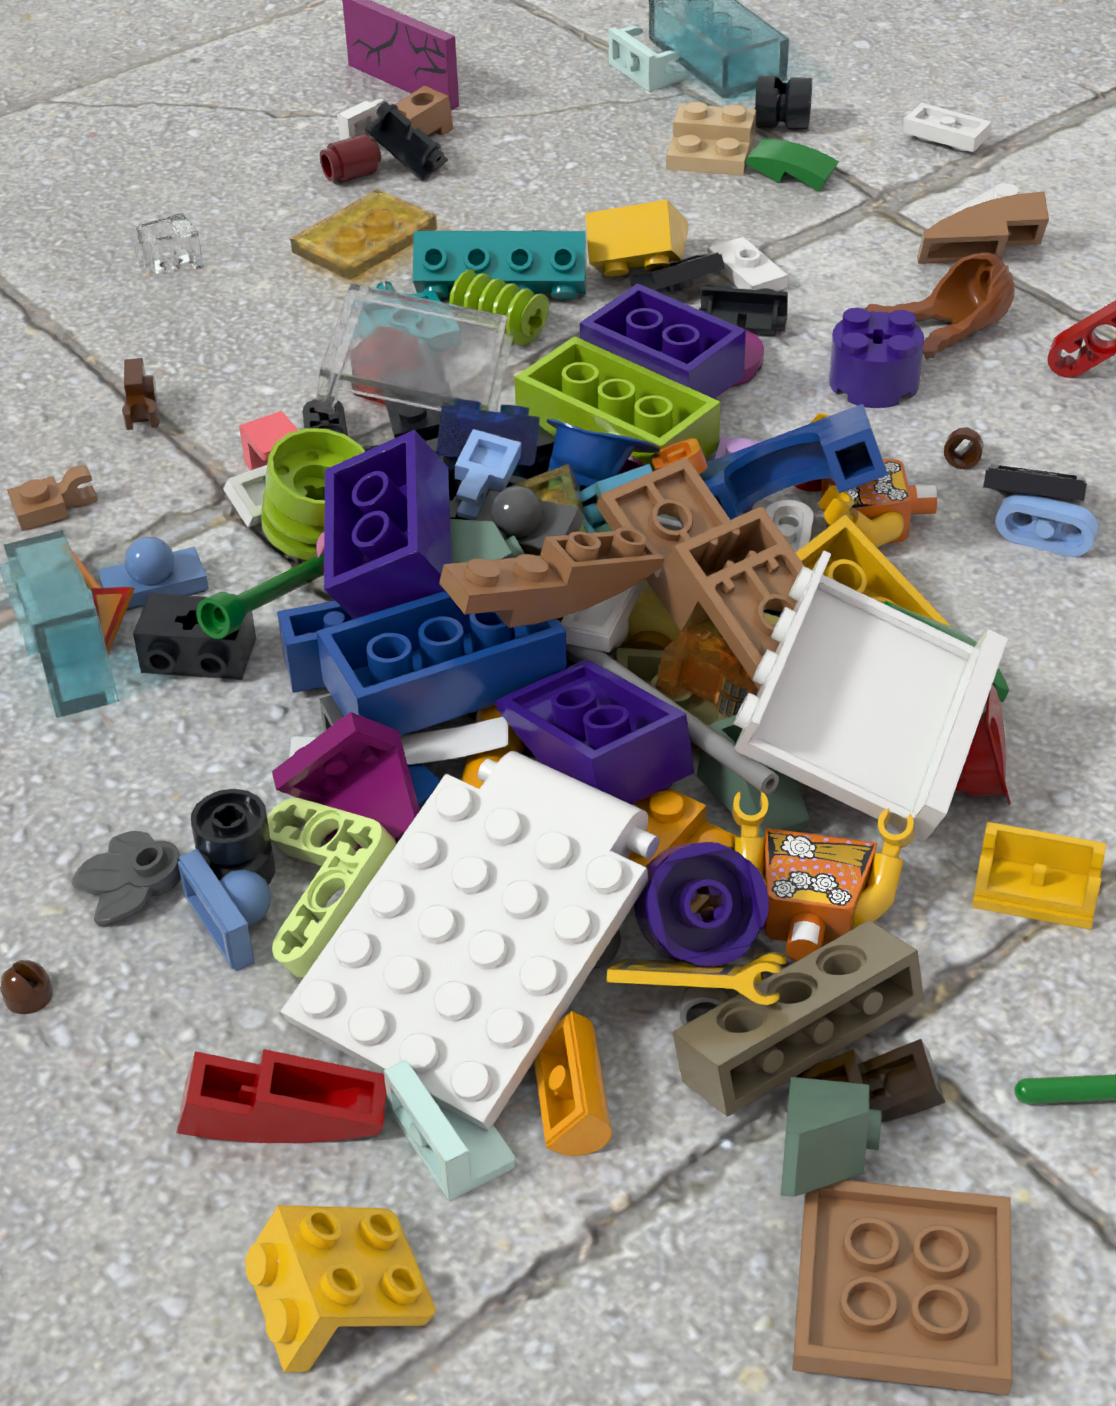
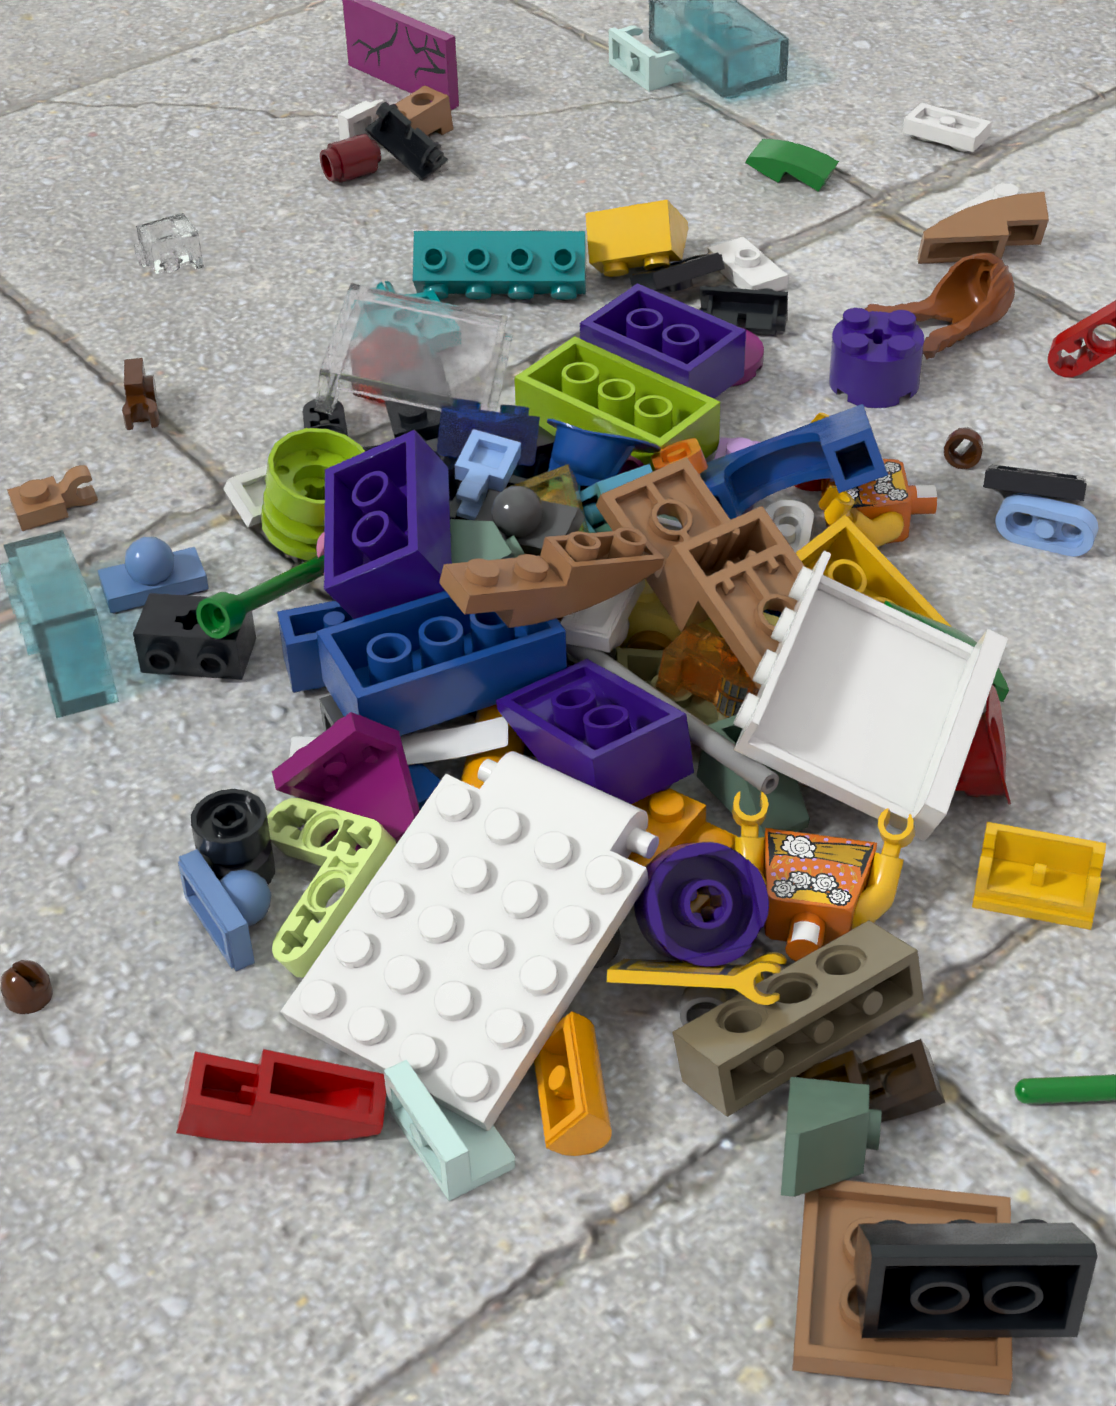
(110, 604): orange piece -> none
(128, 875): dark grey plate -> none
(261, 435): coral panel -> none
(333, 1271): yellow bracket -> none
(362, 234): clear yellow plate -> none
(525, 312): lime piece -> none
(711, 139): tan plate -> none
(783, 102): black wheel -> none
(972, 1279): none -> black slope

